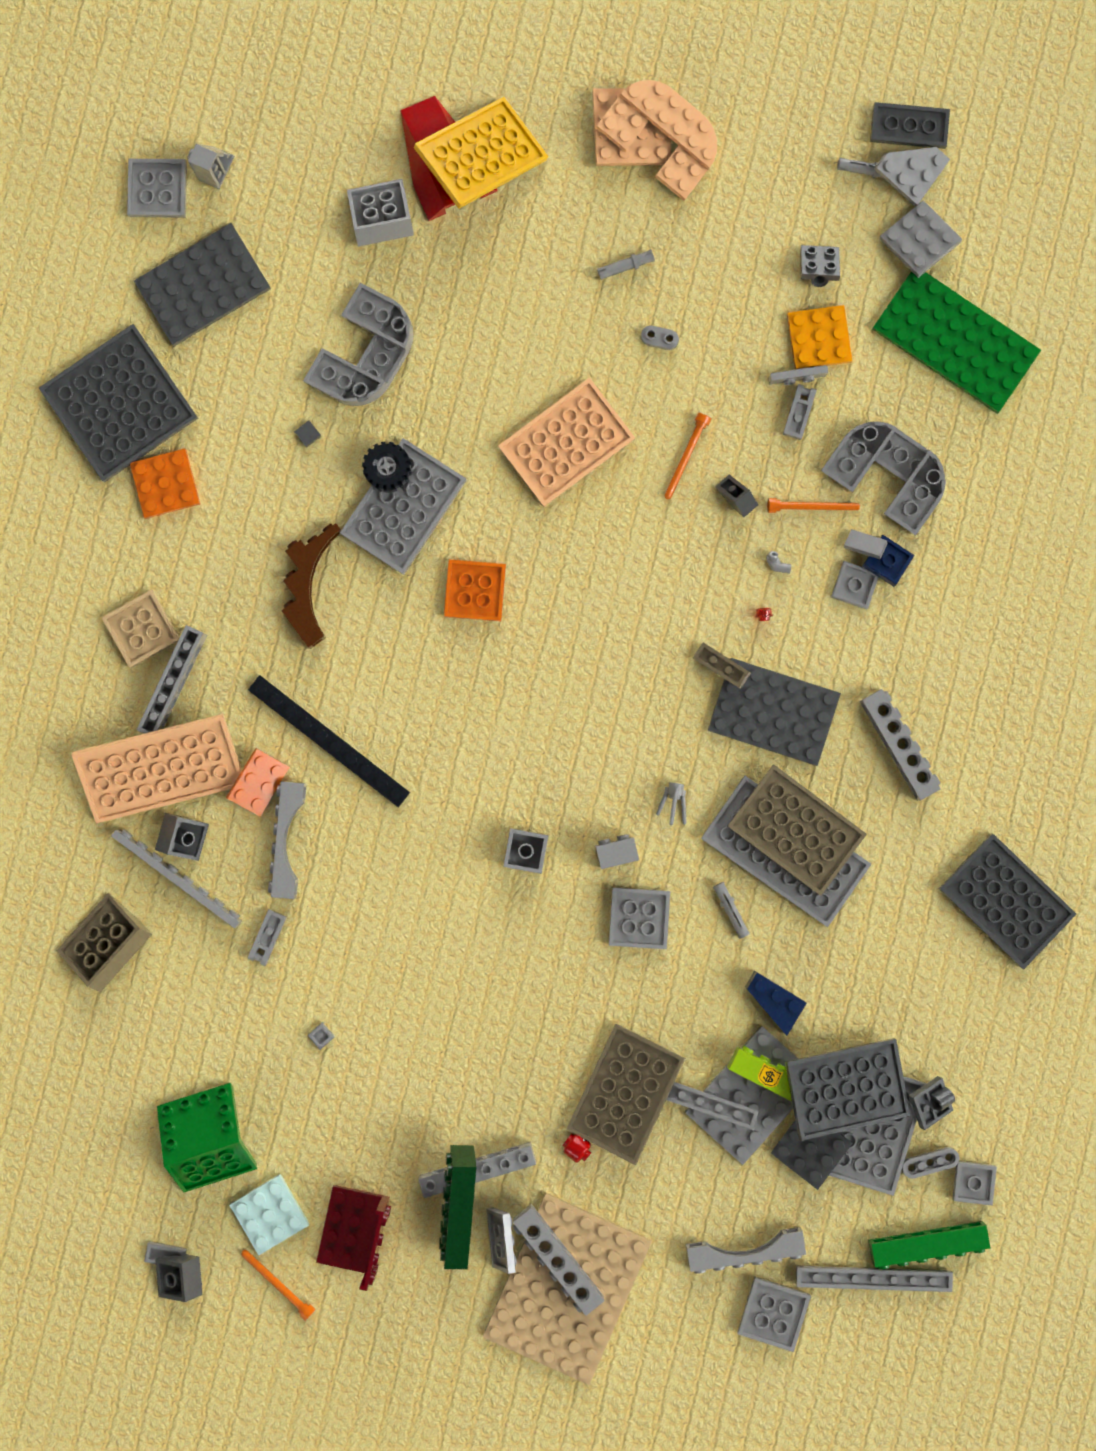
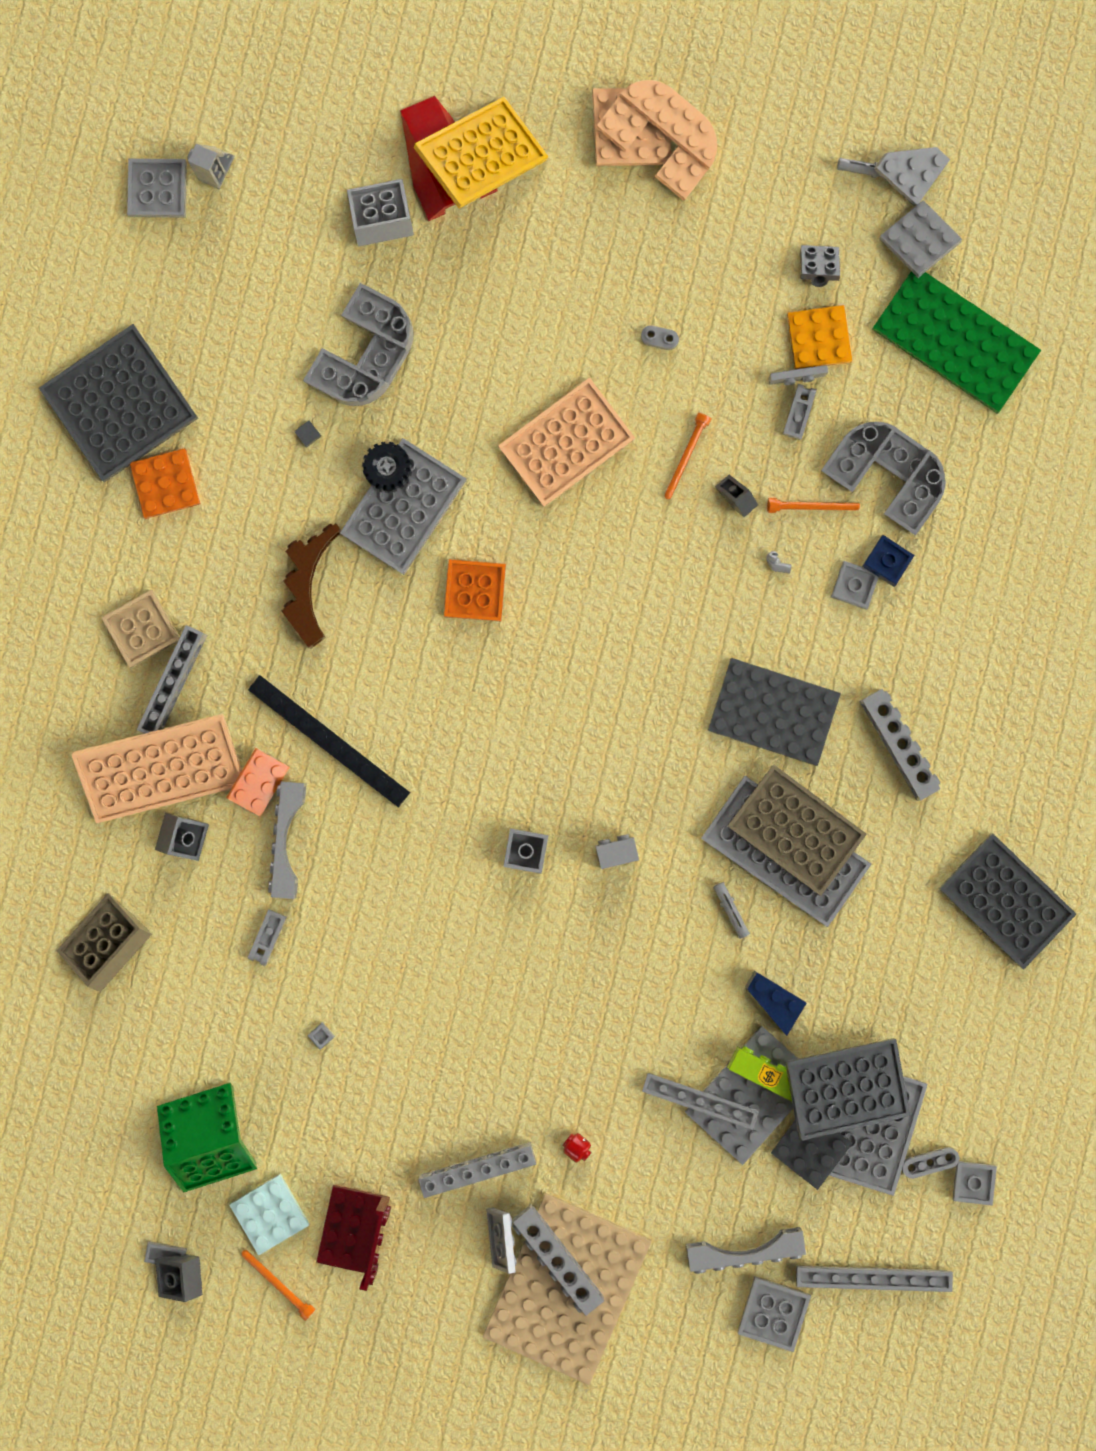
(183, 882): light grey plate -> none
(202, 284): dark grey plate -> none
(457, 1206): dark green brick -> none
(625, 1094): dark tan plate -> none
(626, 264): light grey pin -> none
(639, 918): light grey plate -> none
(674, 791): light grey plant -> none
(721, 665): dark tan plate -> none
(764, 614): clear red plate -> none
(865, 544): light grey tile -> none
(910, 125): dark grey plate -> none
(929, 1244): green brick -> none
(932, 1102): dark grey plate -> none

